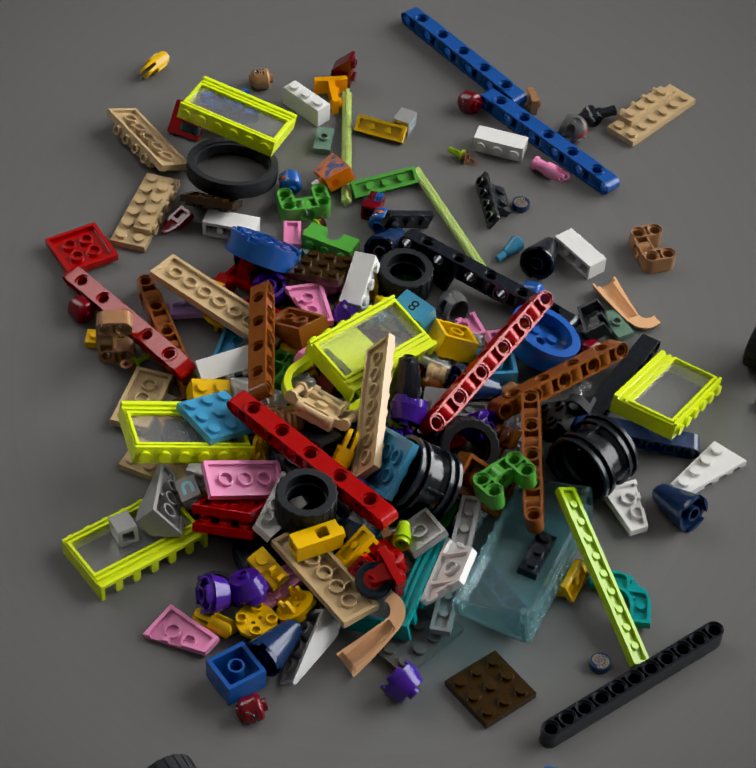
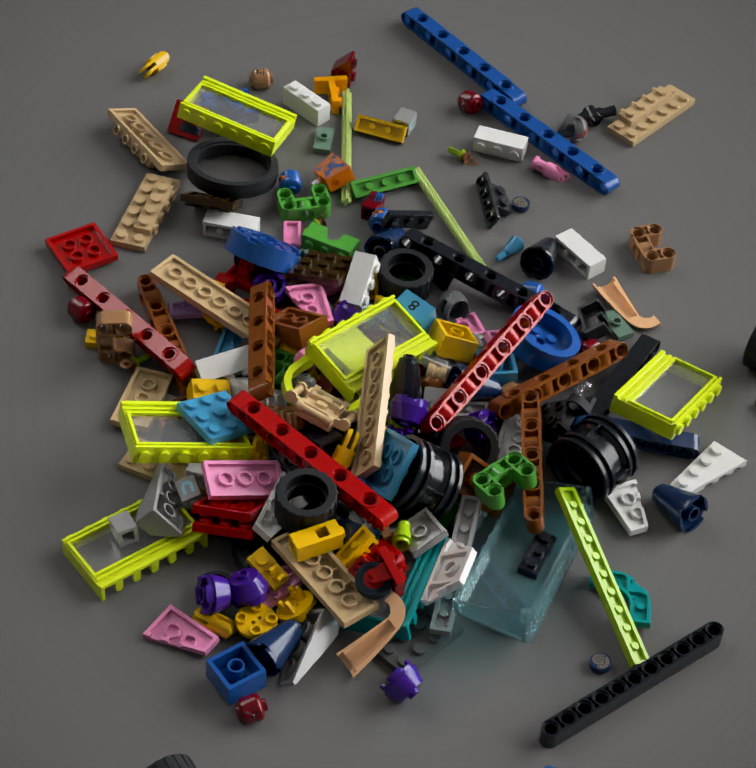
(178, 218): plate -> none
(490, 689): dark brown plate -> none
(507, 437): reddish brown plate -> none
(533, 100): medium nougat plate -> none
(573, 581): yellow plate -> none

